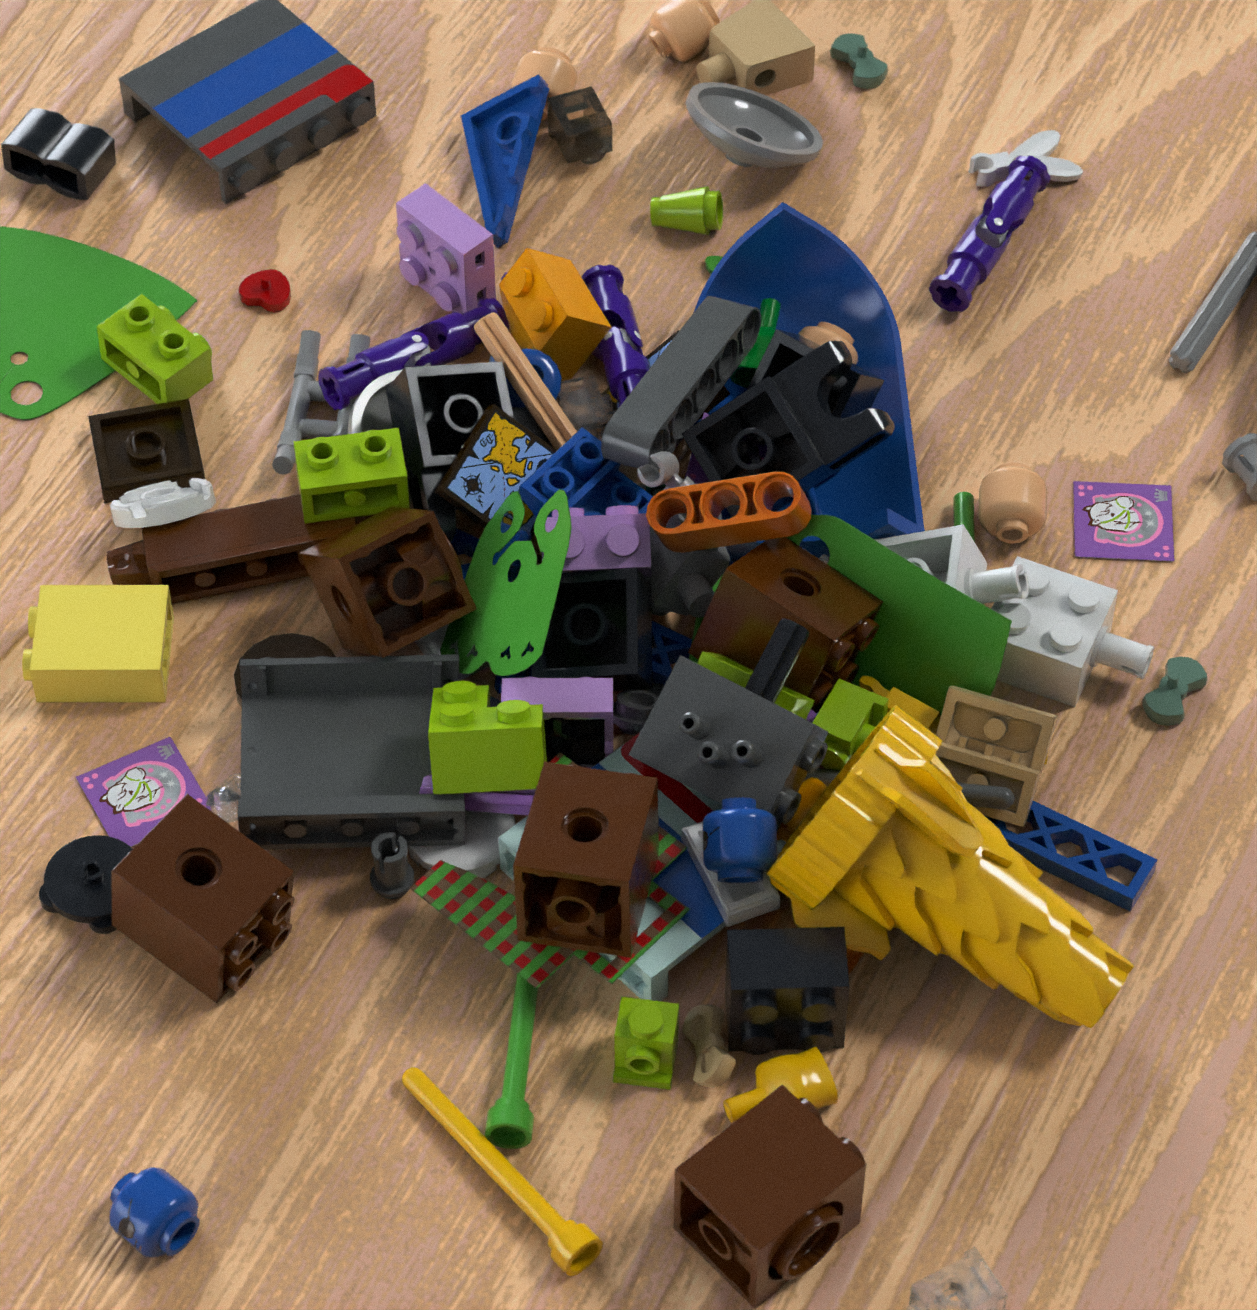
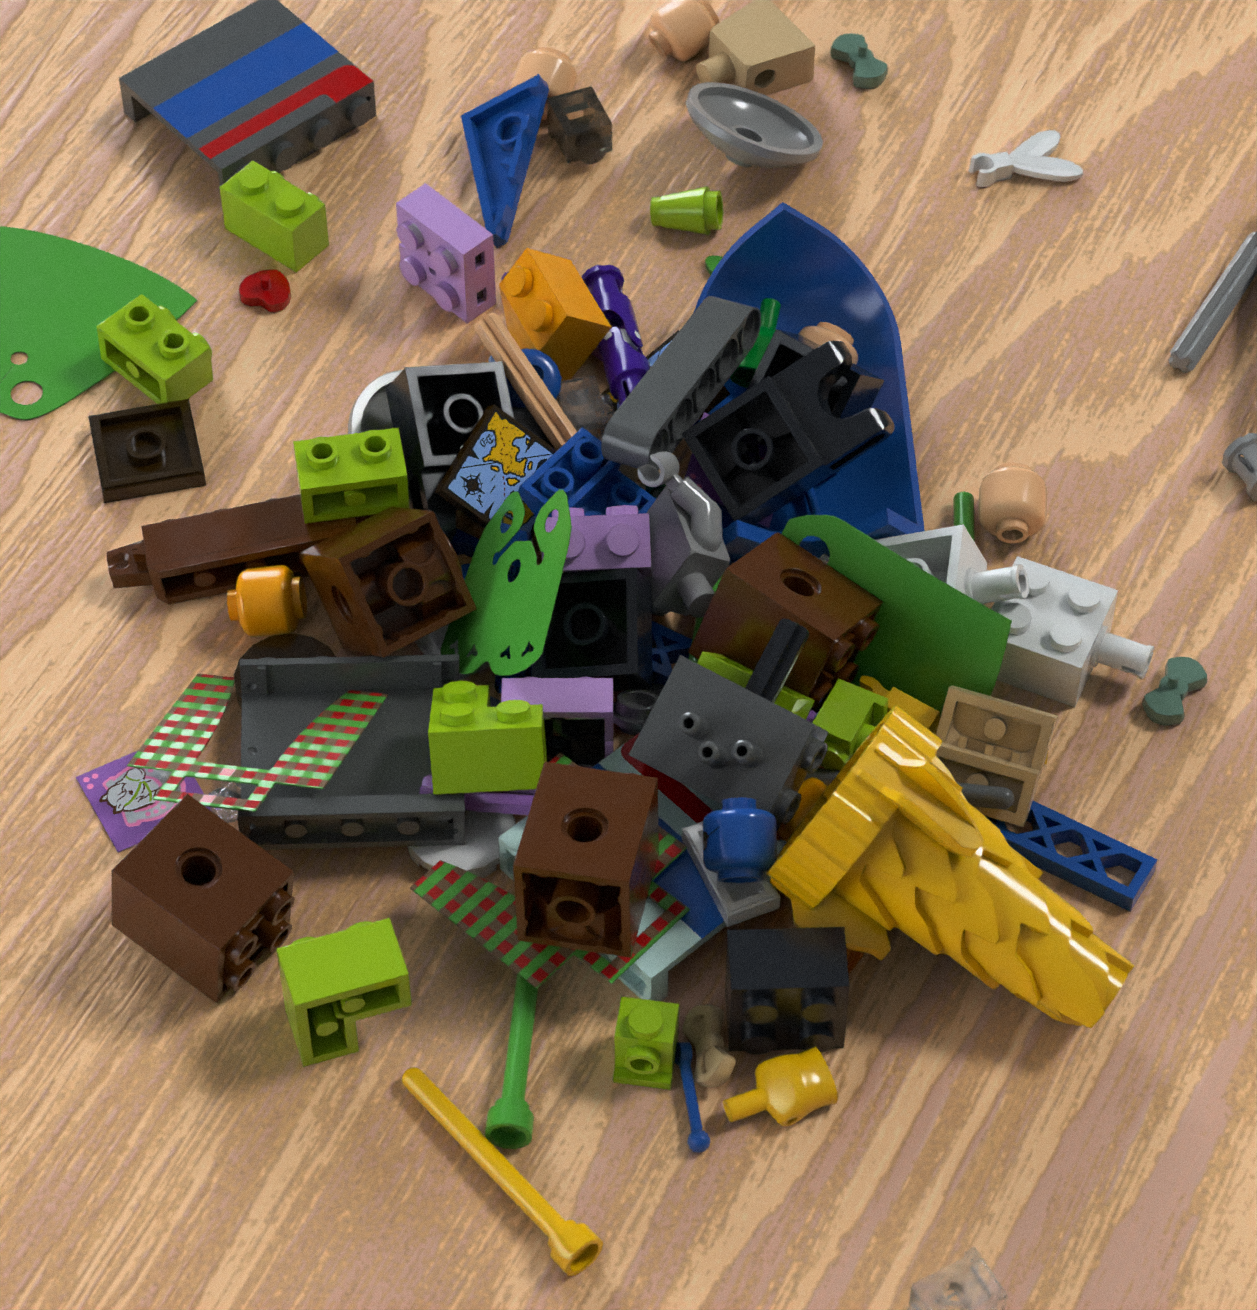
(59, 153): black brick -> none
(81, 881): black piece -> none
(100, 643): light yellow brick -> none
(154, 1212): blue head -> none
(162, 503): white tile -> none
(267, 601): none -> light orange head
(274, 216): none -> lime brick
(305, 763): none -> piece
(308, 389): light grey piece -> none
(339, 981): none -> lime brick
(391, 872): dark grey pin -> none
(448, 337): dark purple piece -> none
(698, 1139): none -> blue hinge
(706, 501): orange beam -> none
(769, 1195): reddish brown brick -> none
(989, 234): dark purple piece -> none
(1123, 521): sticker -> none

